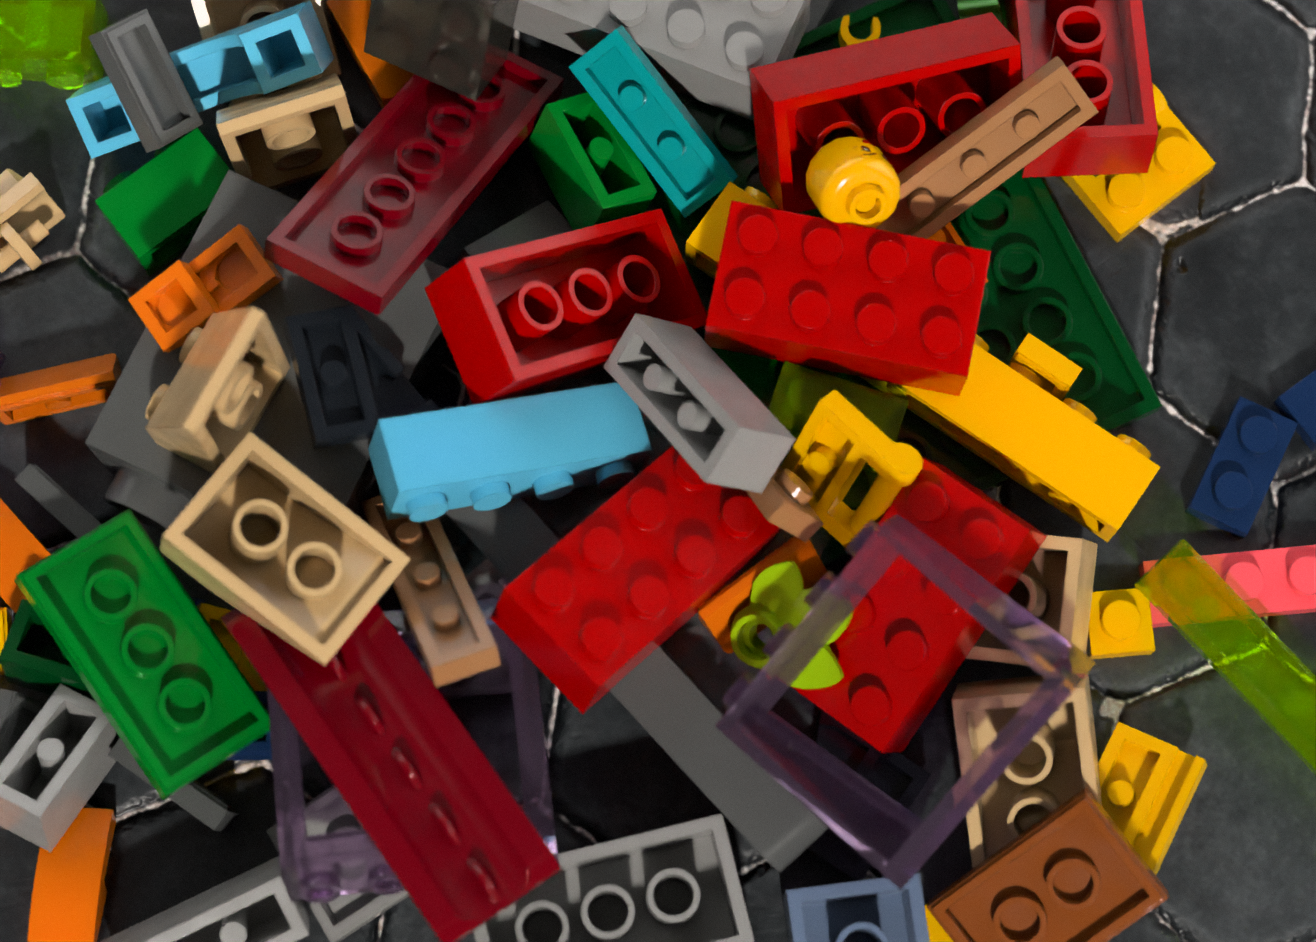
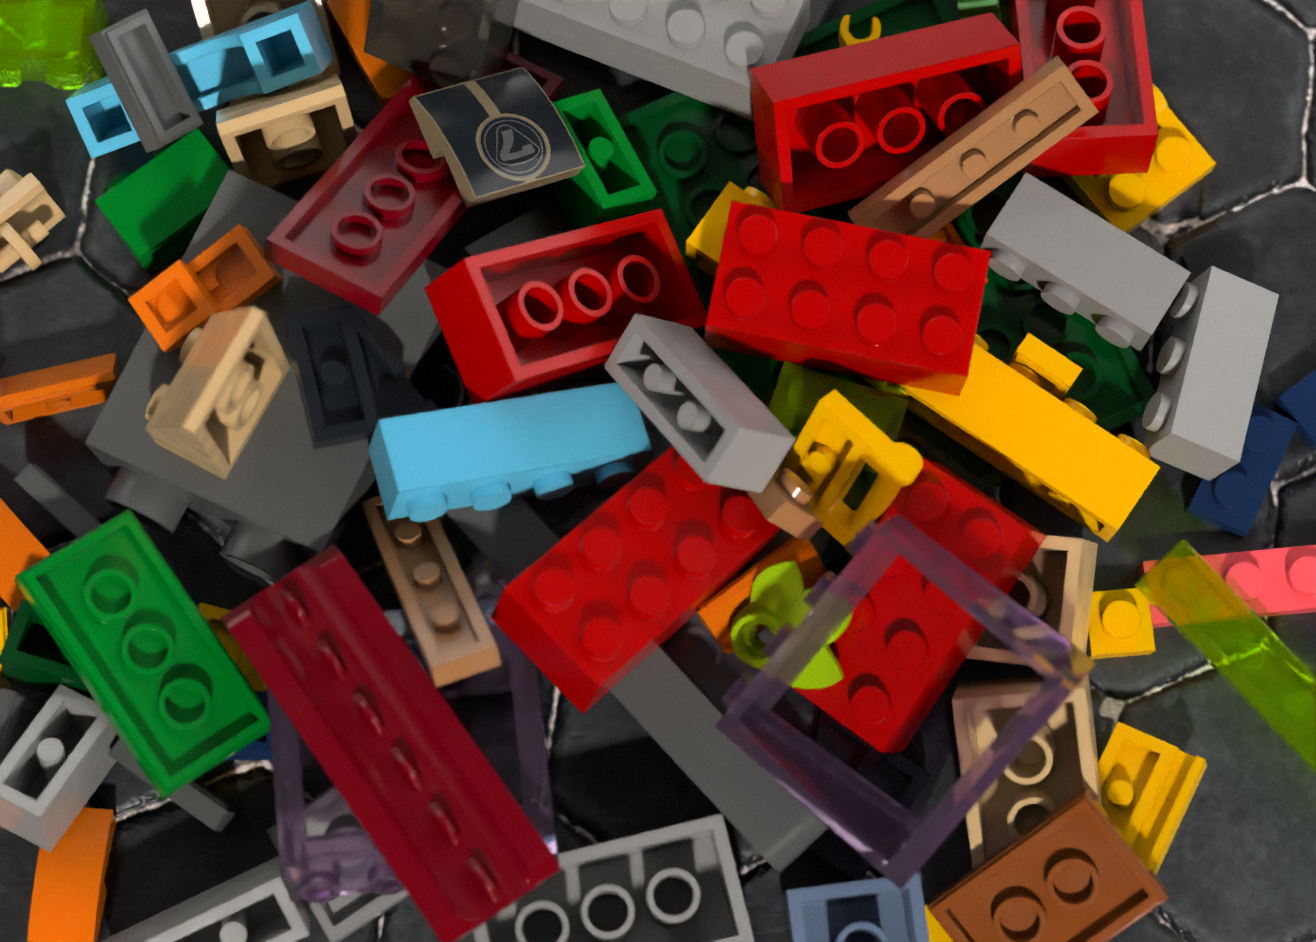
(283, 550): tan slope -> none
(497, 135): none -> black slope
(653, 121): teal plate -> none
(853, 182): yellow head -> none
(1082, 263): none -> light grey brick
(1209, 373): none -> light grey brick

